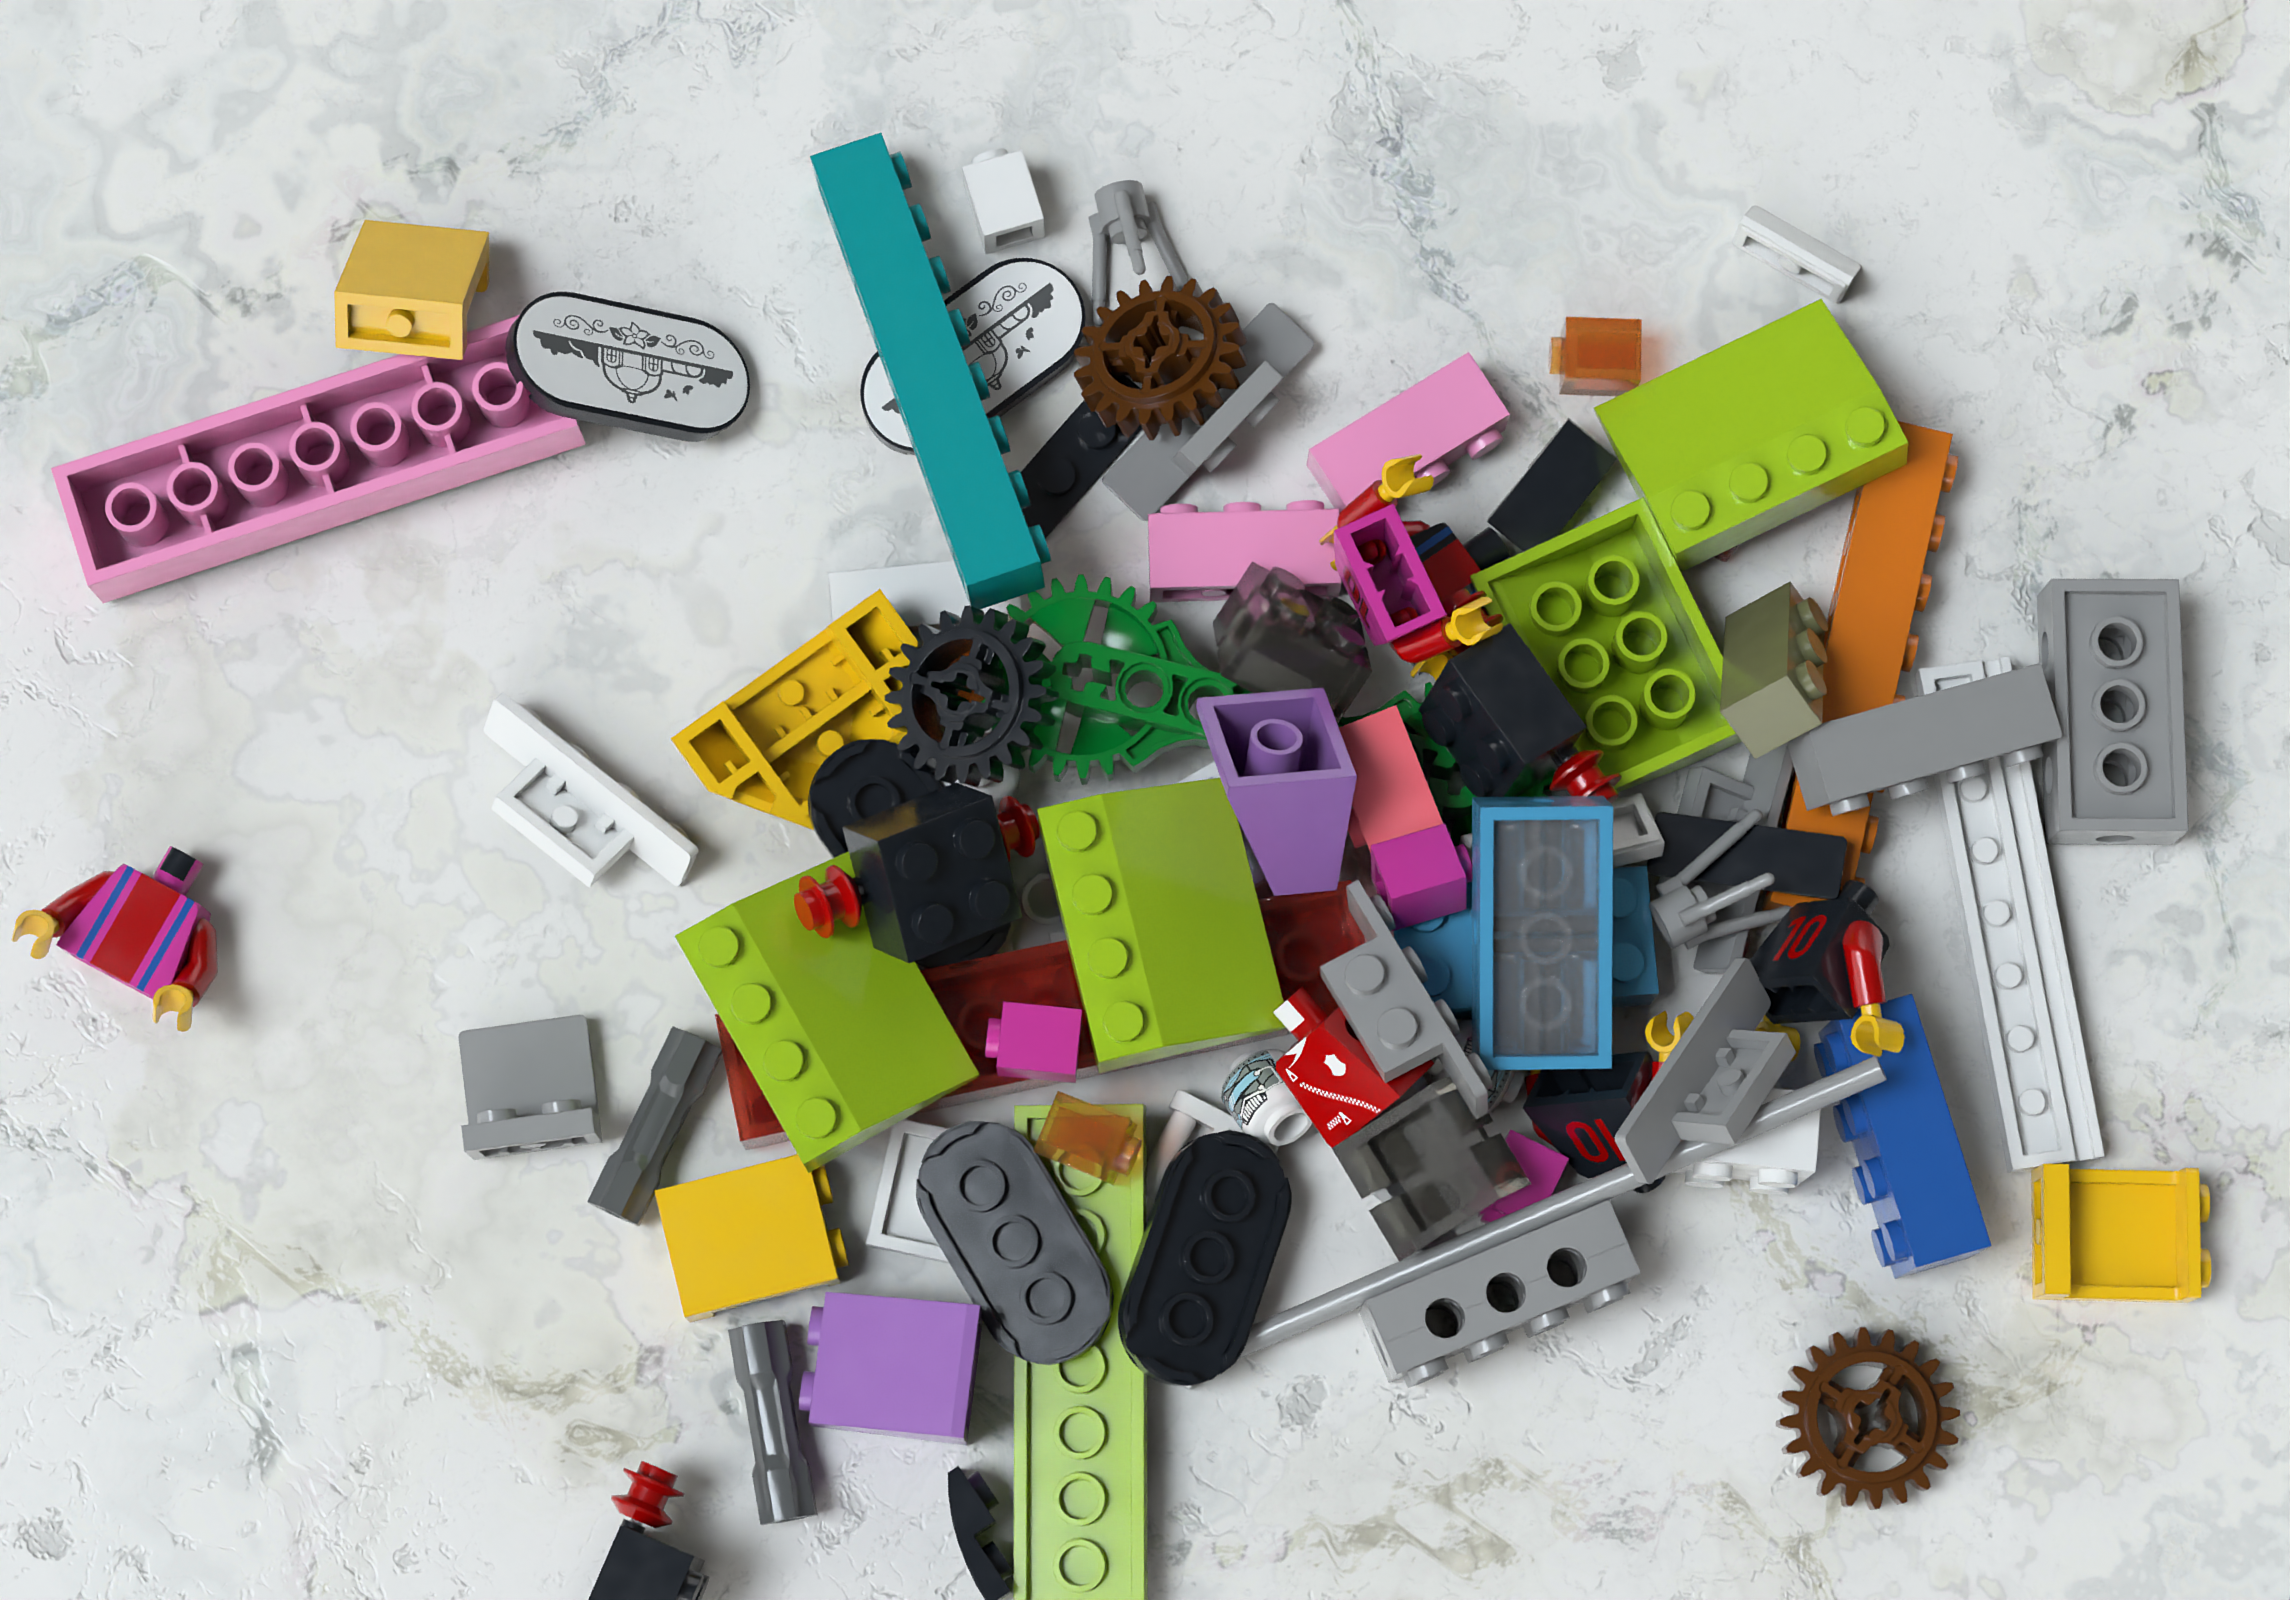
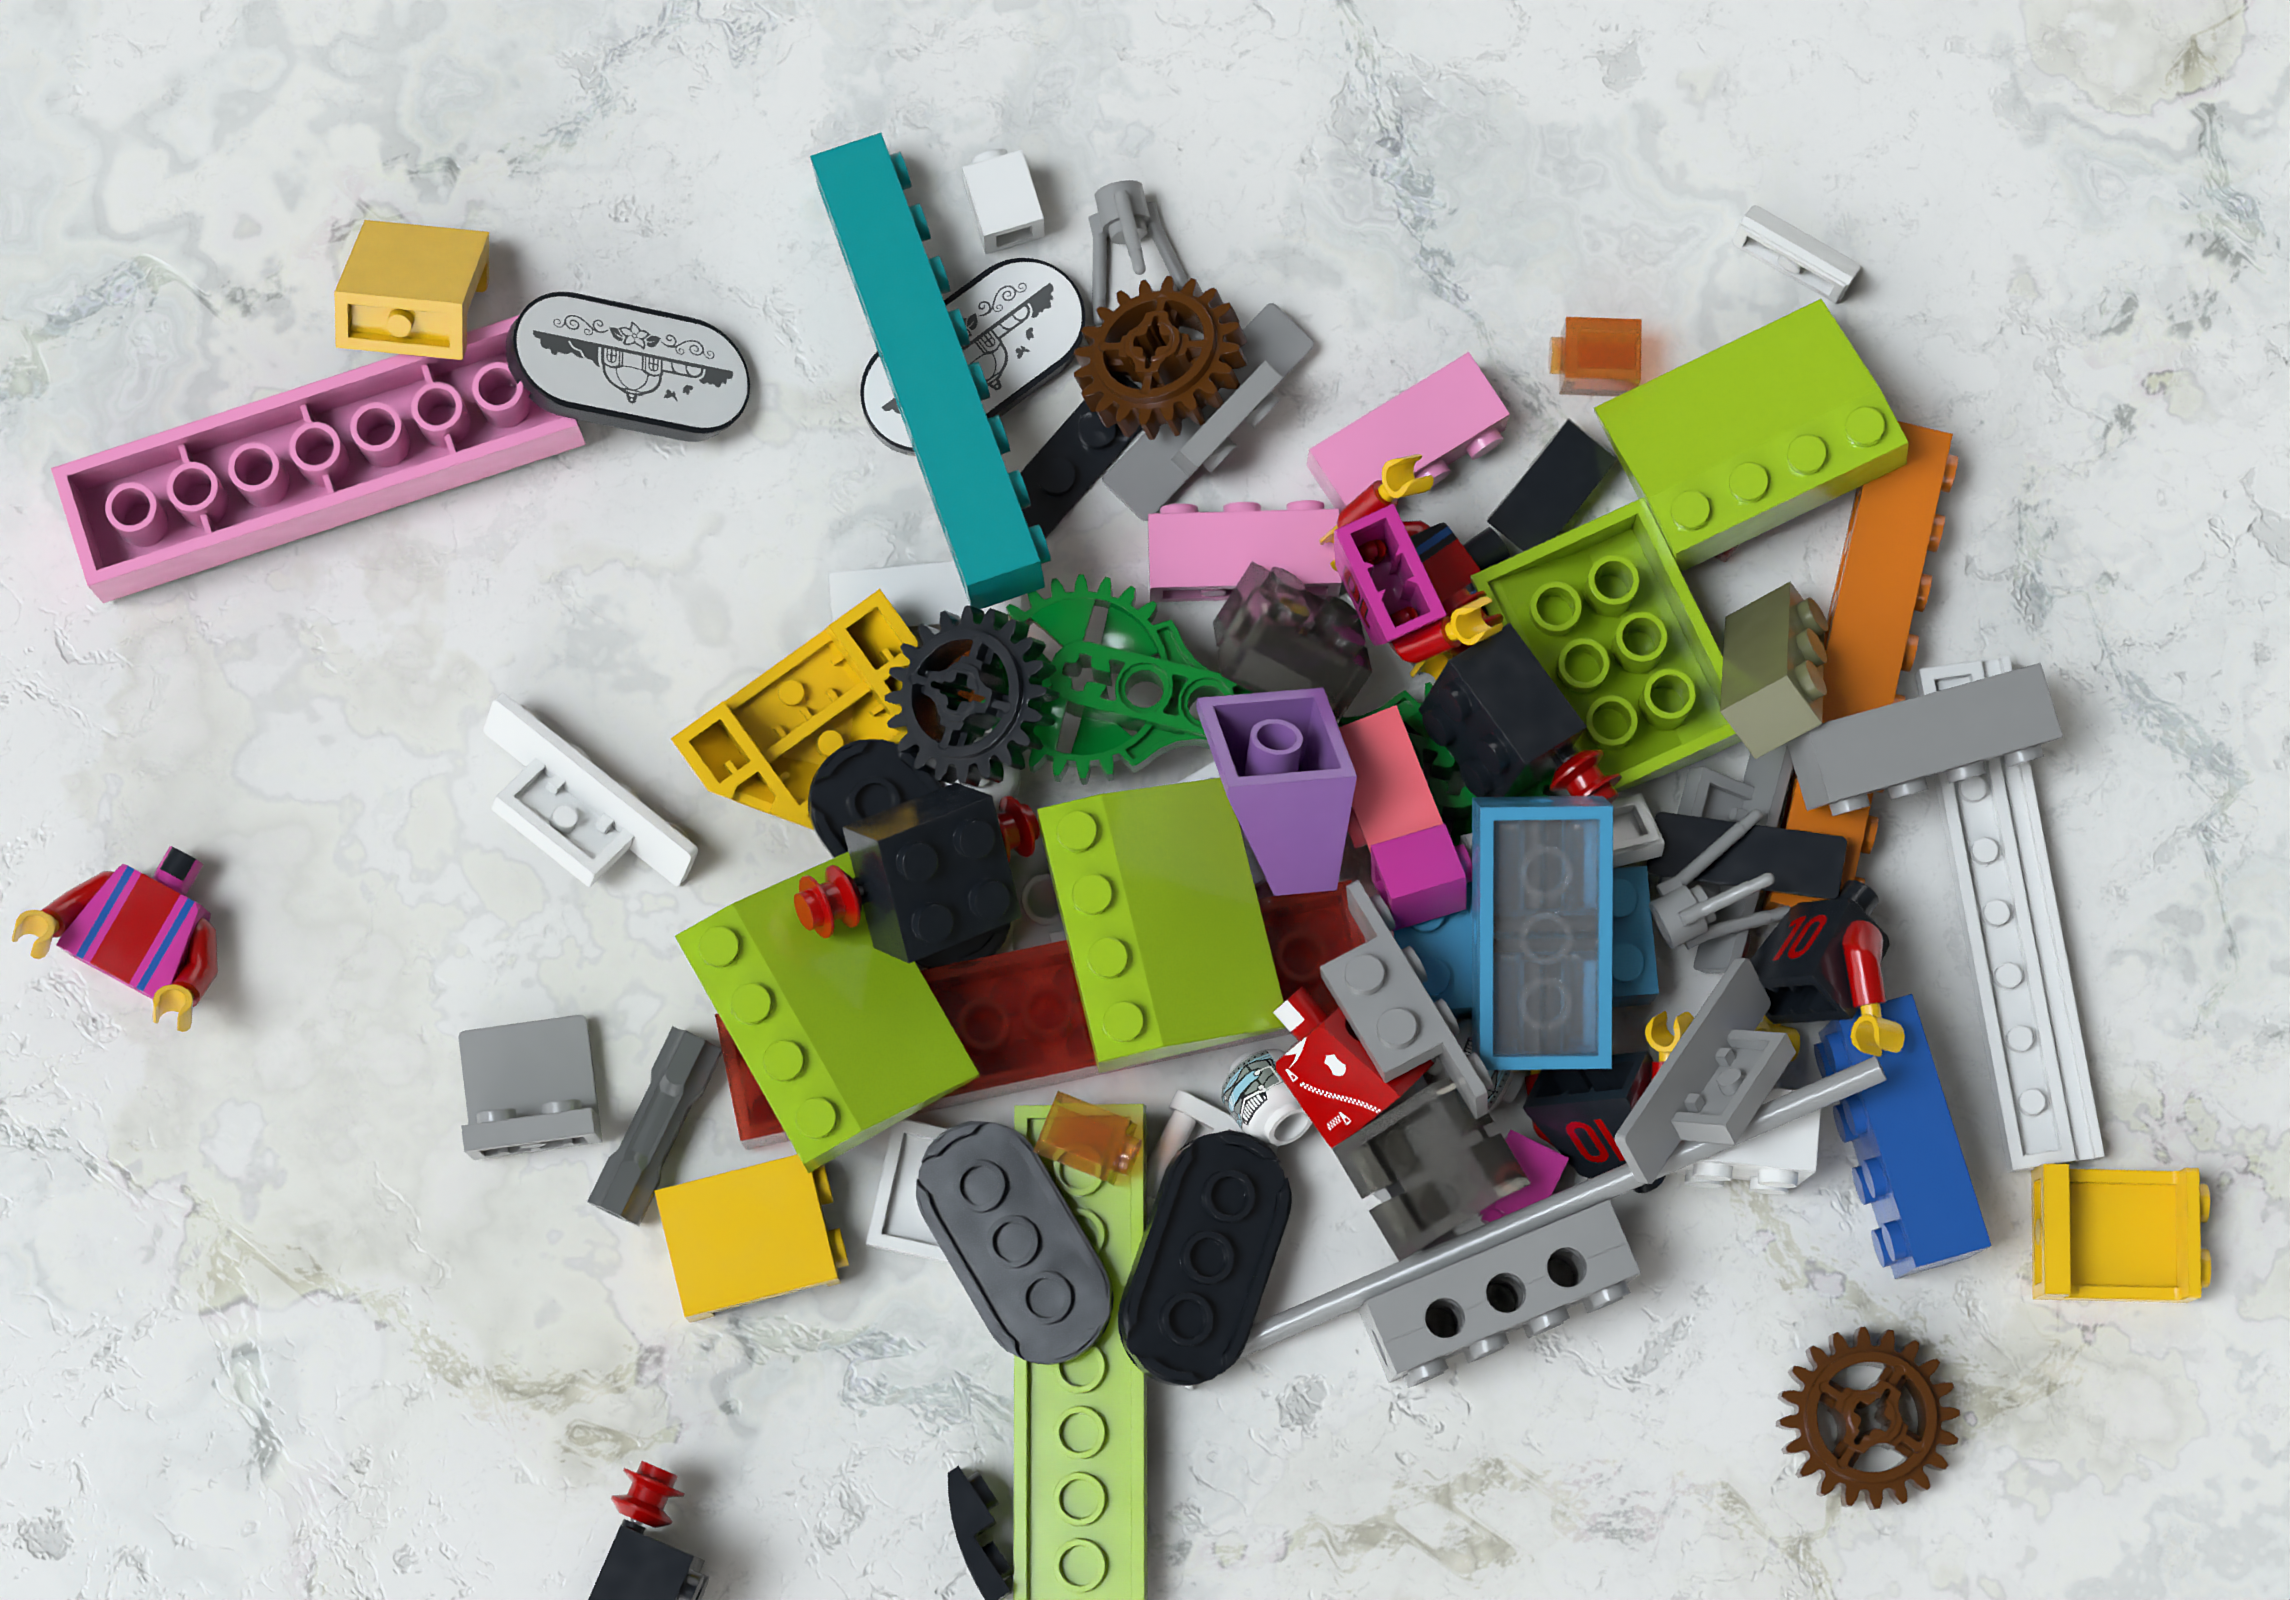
(780, 1469): dark grey axle -> none
(893, 1366): medium lavender slope -> none
(1035, 1042): dark pink brick -> none
(2146, 687): light grey brick -> none

